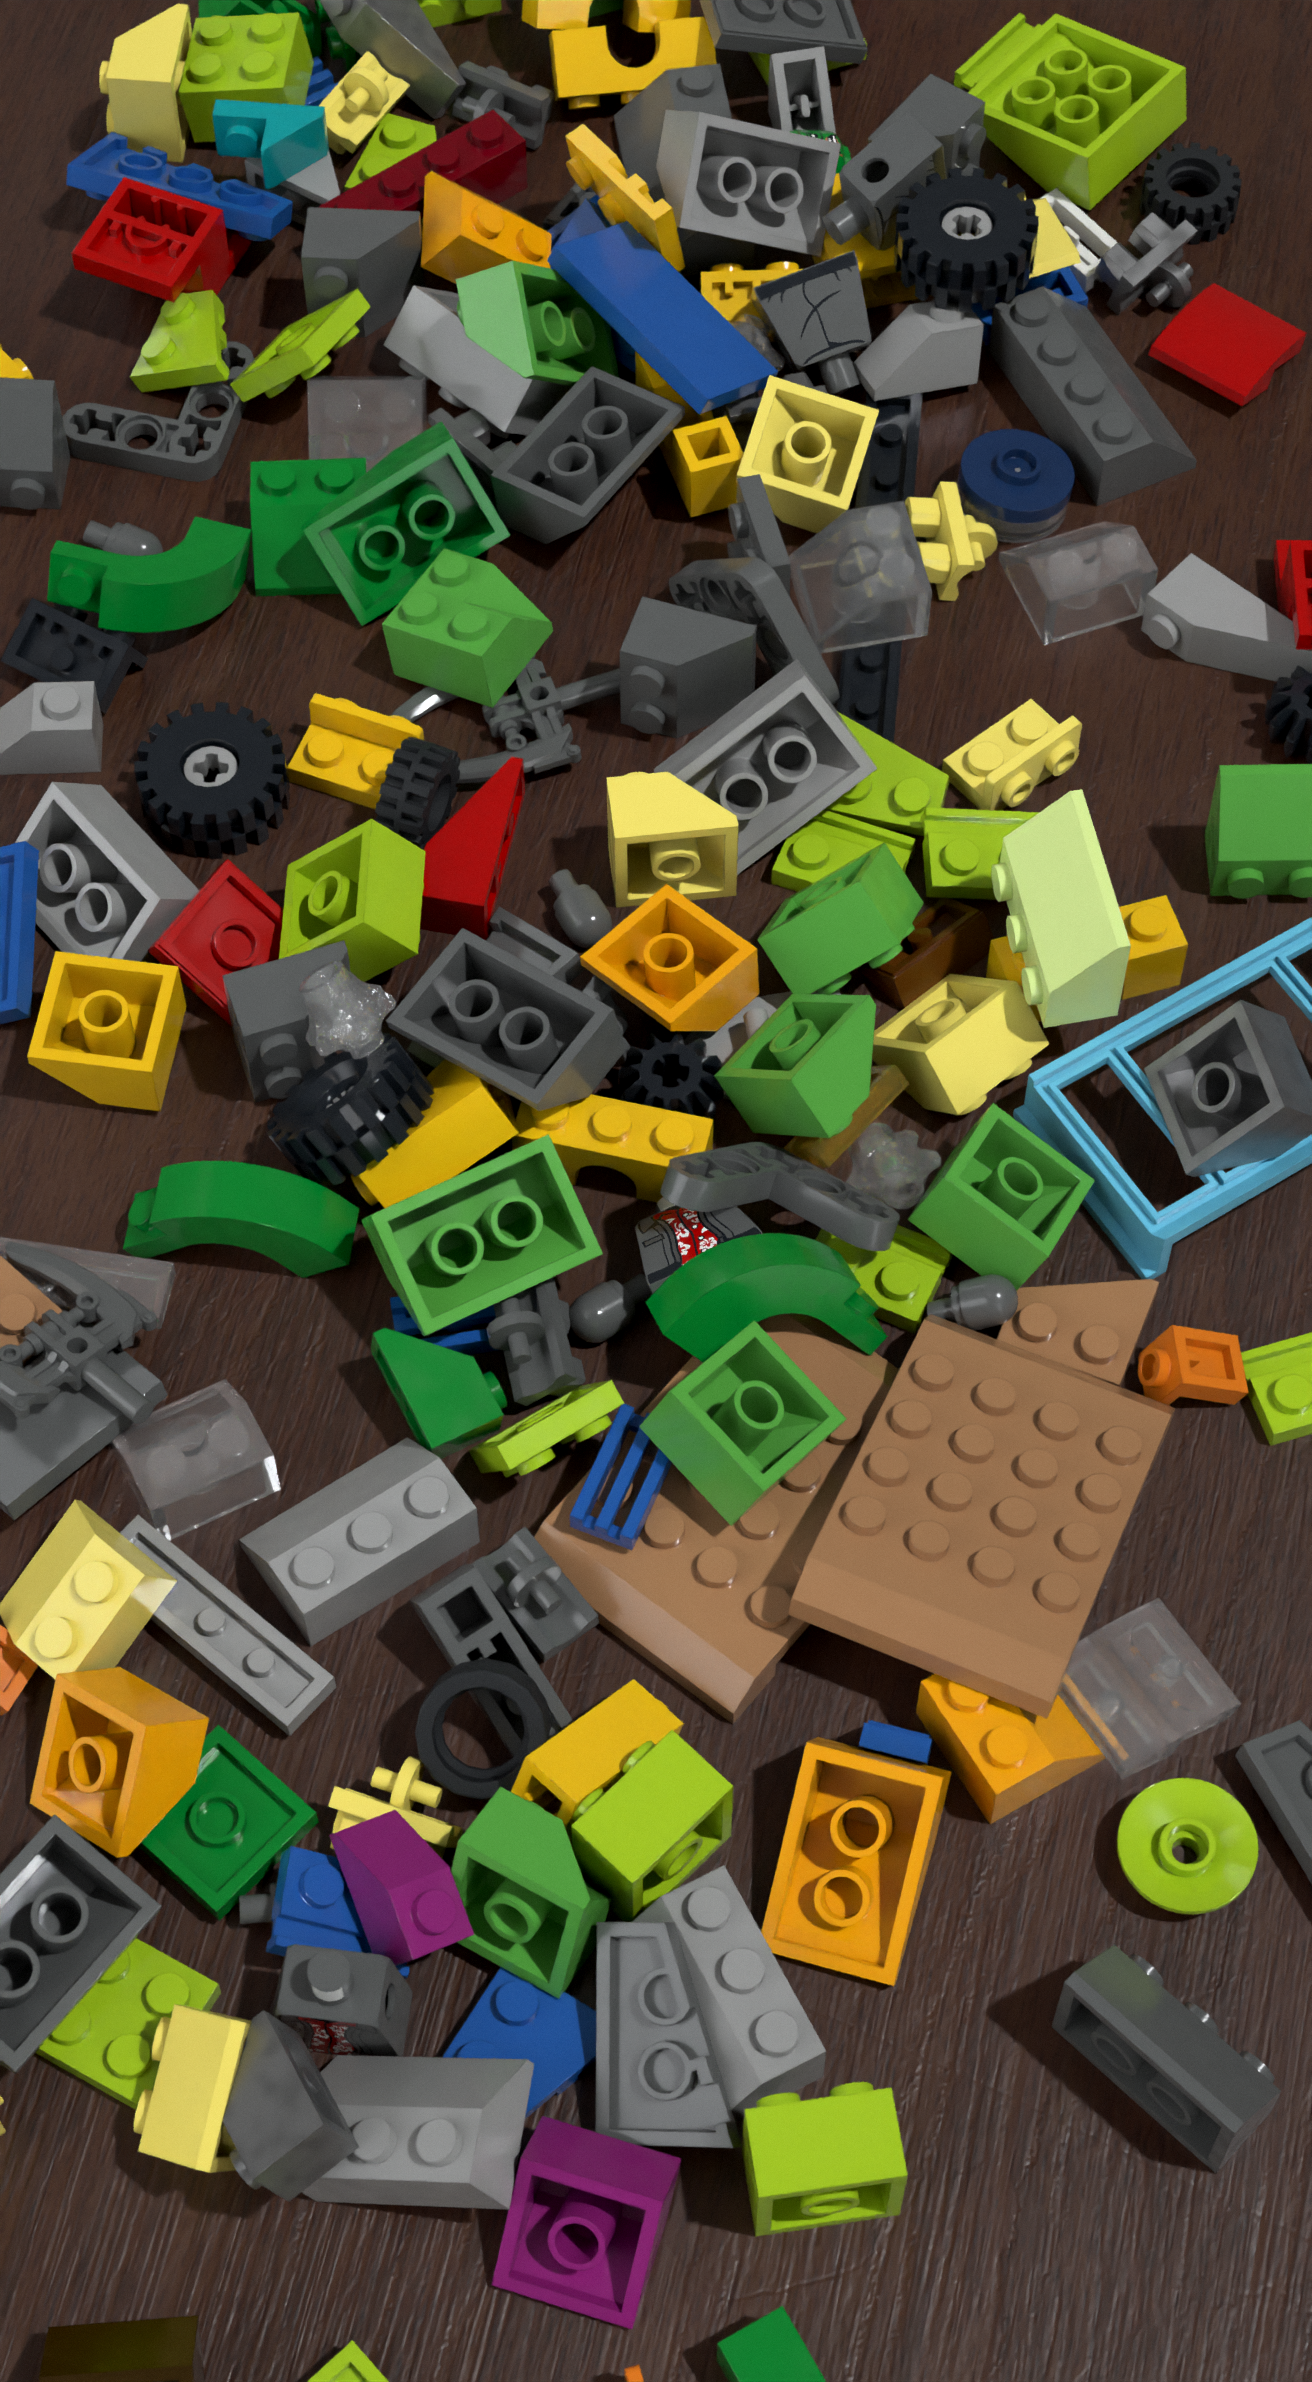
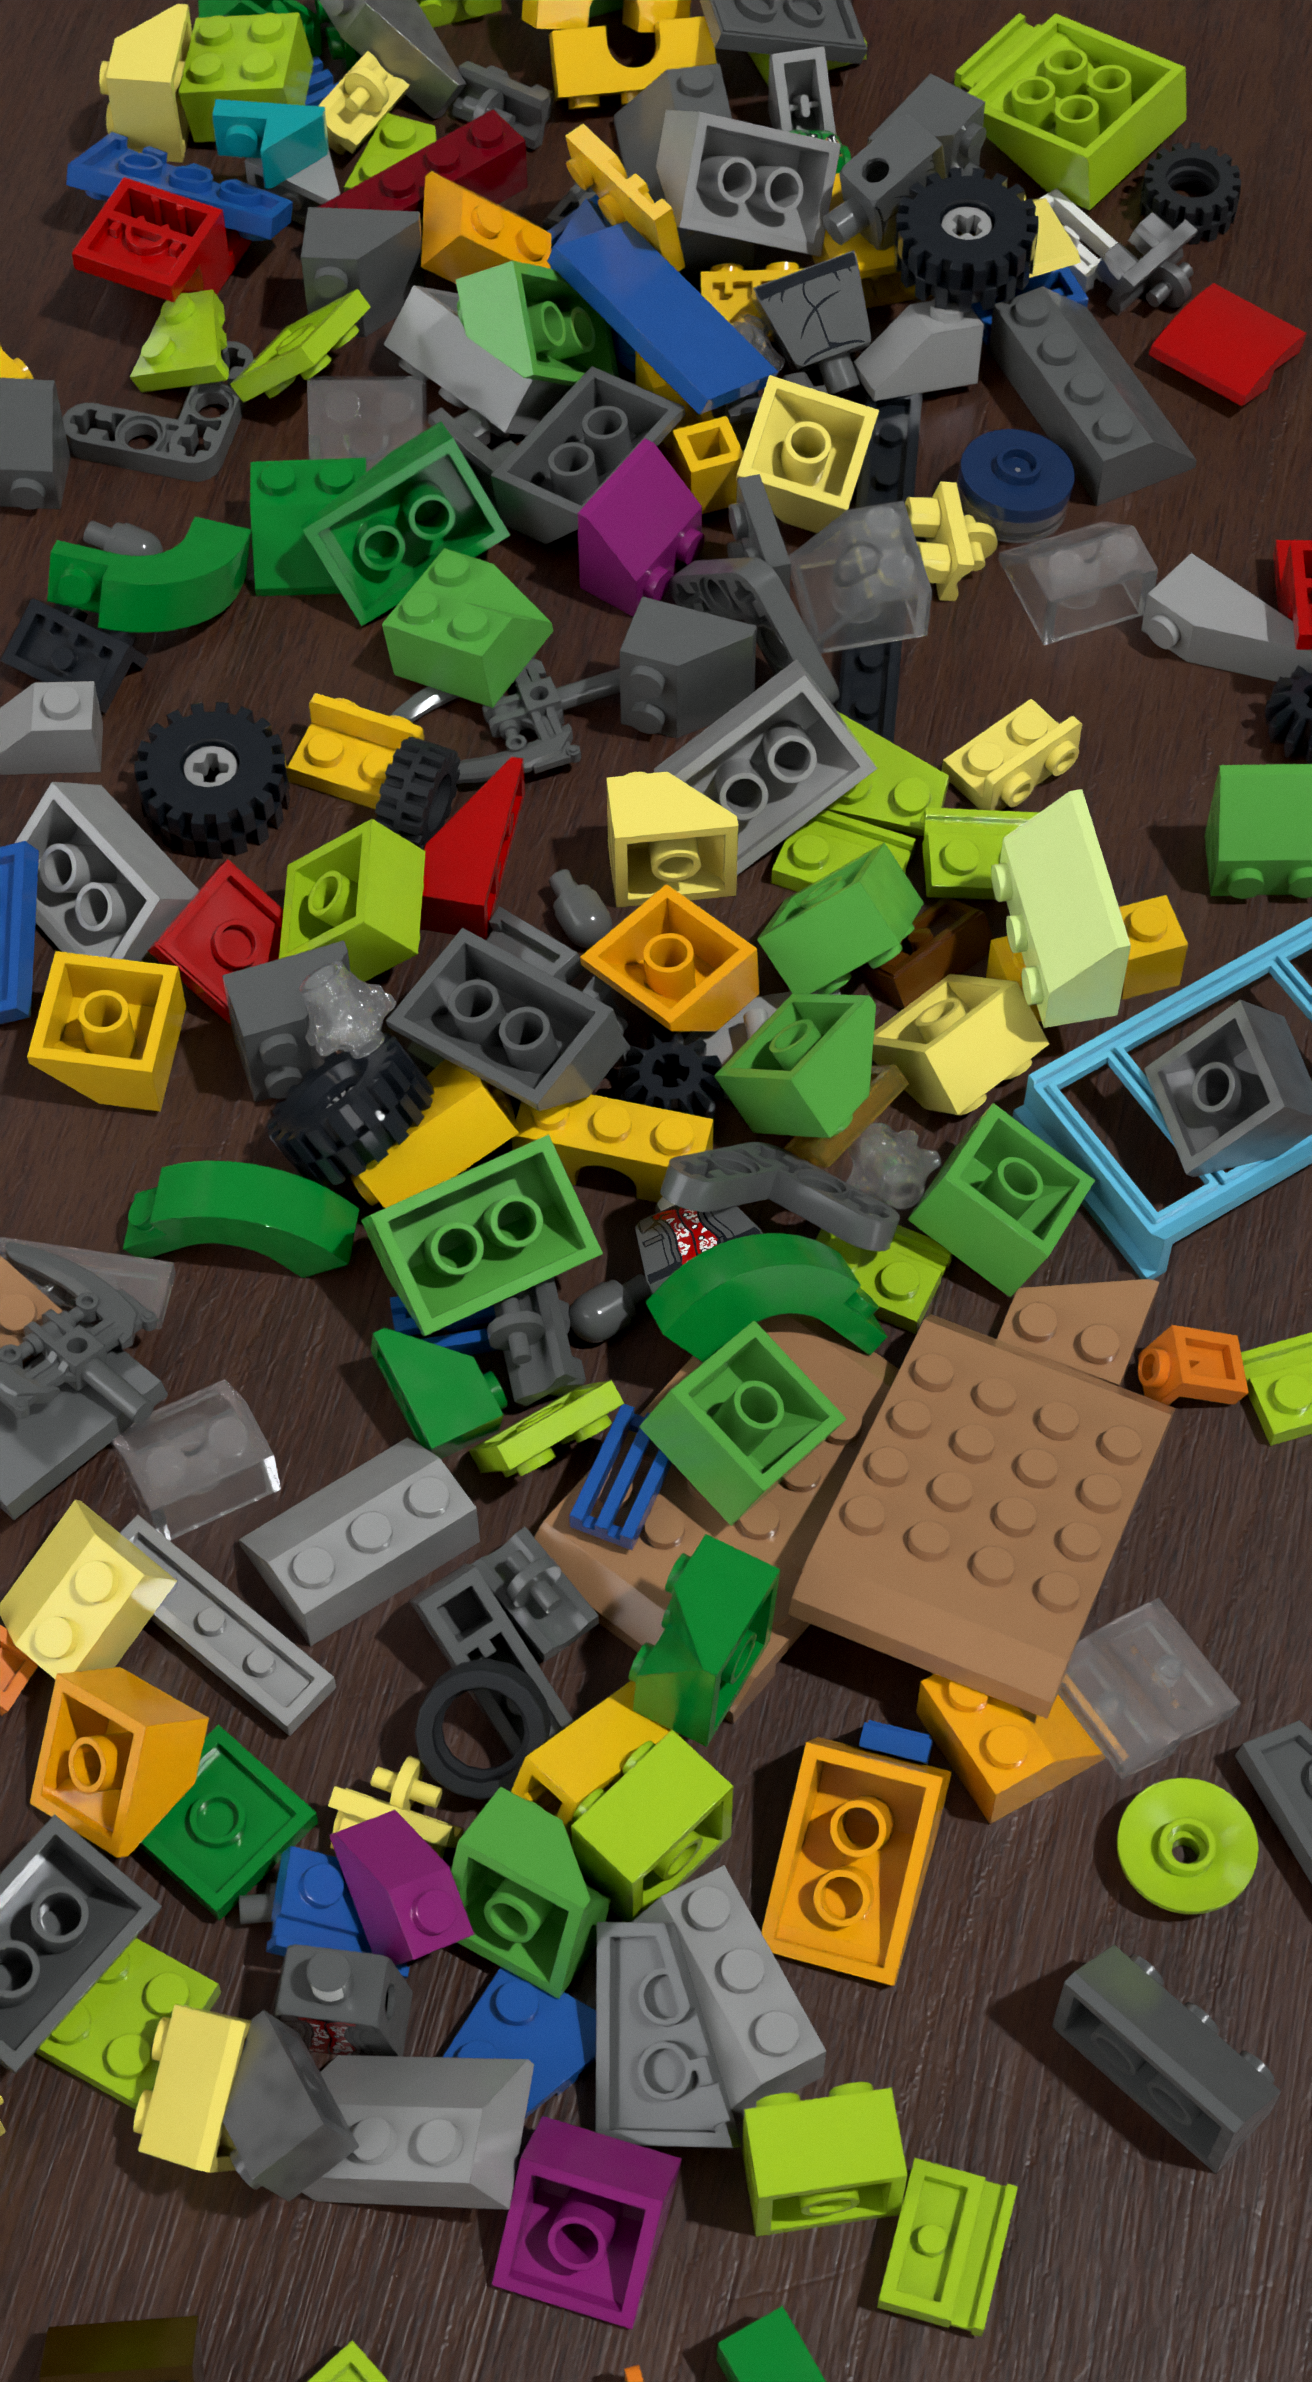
(638, 531): none -> magenta slope
(710, 1639): none -> green slope
(947, 2247): none -> lime plate
(978, 1302): dark grey cylinder -> none

